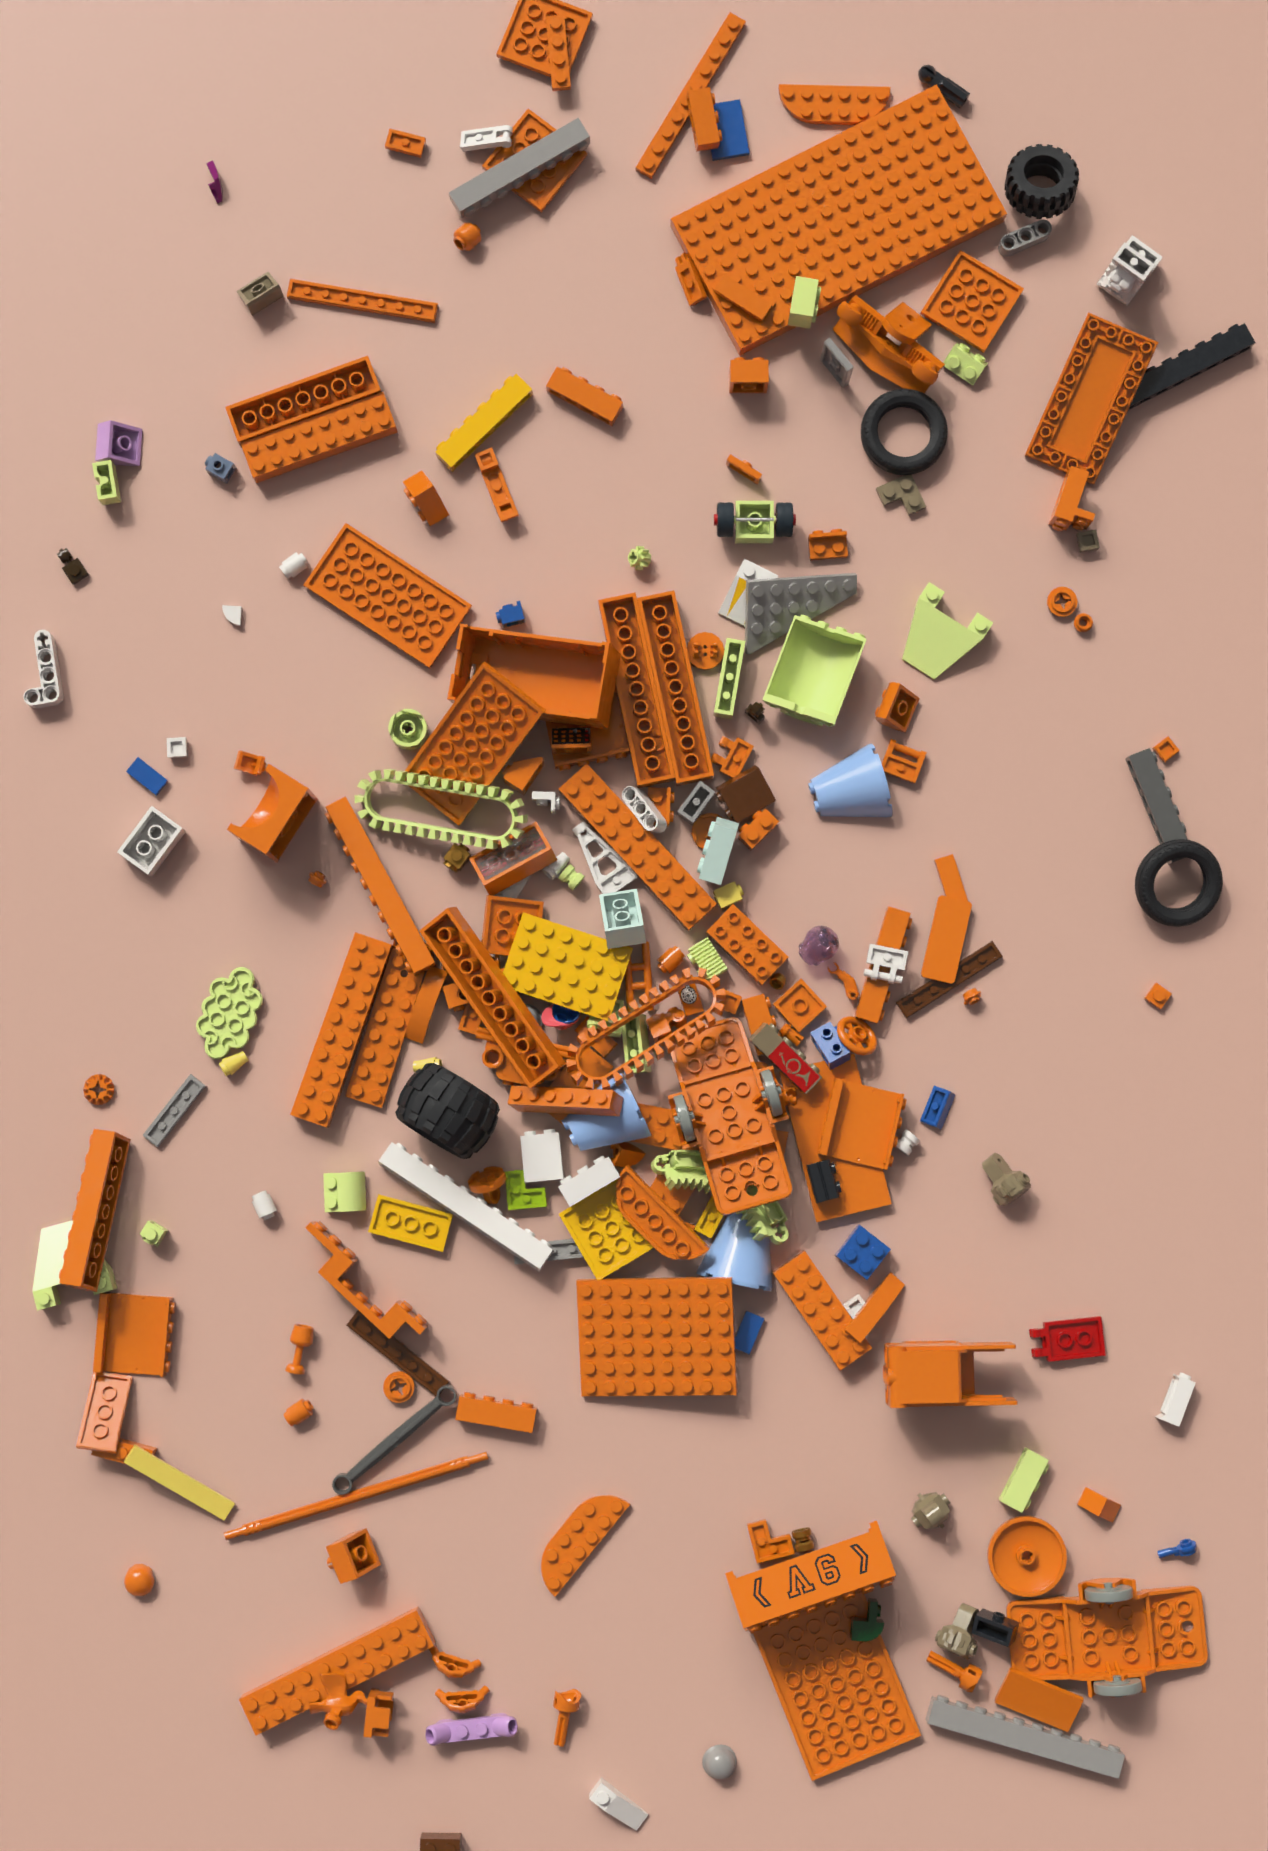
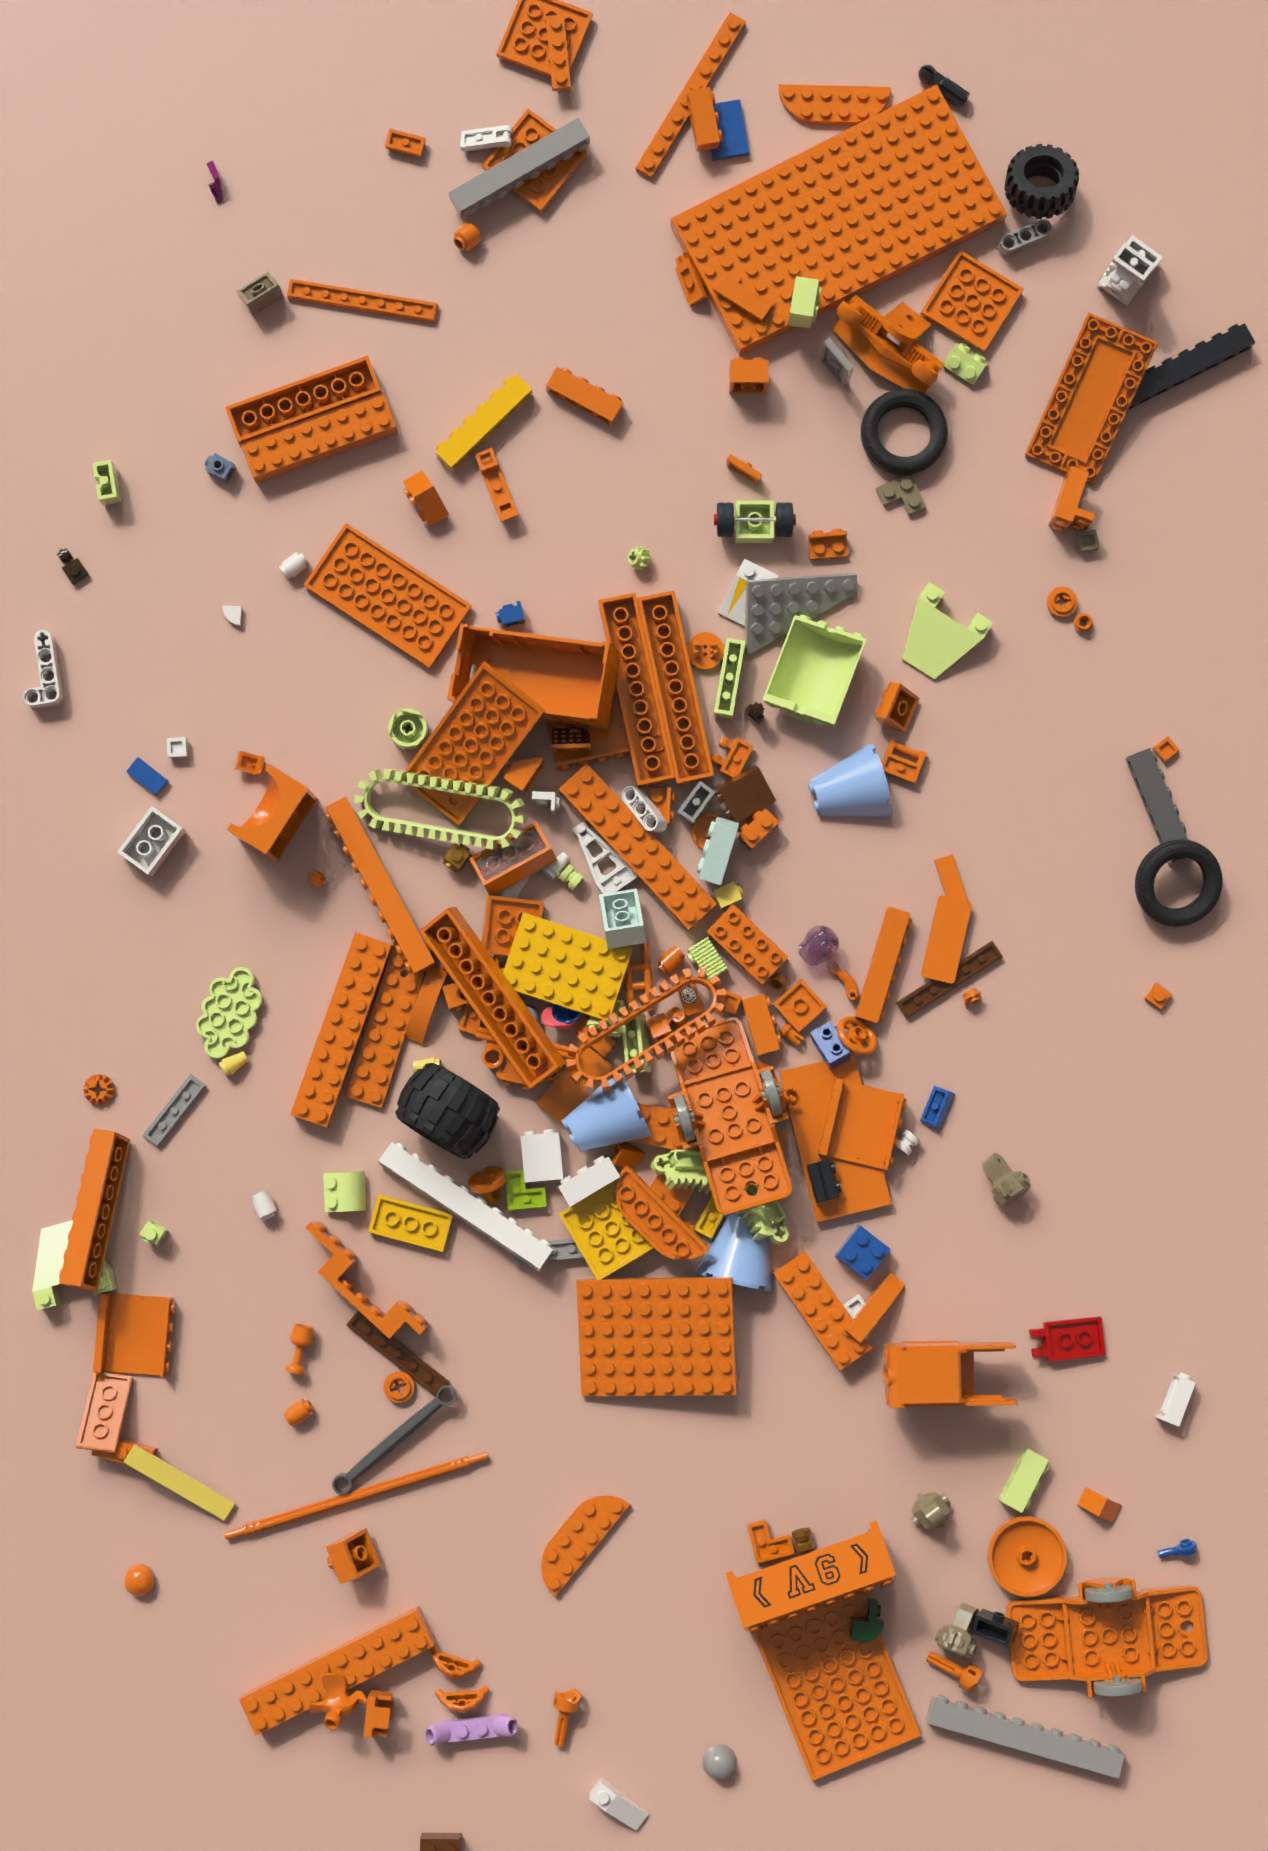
(118, 443): lavender slope -> none
(496, 1413): orange brick -> none
(565, 1101): orange brick -> none
(748, 1332): blue tile -> none
(785, 1058): brick -> none
(886, 957): white plate -> none
(1039, 1699): orange tile -> none

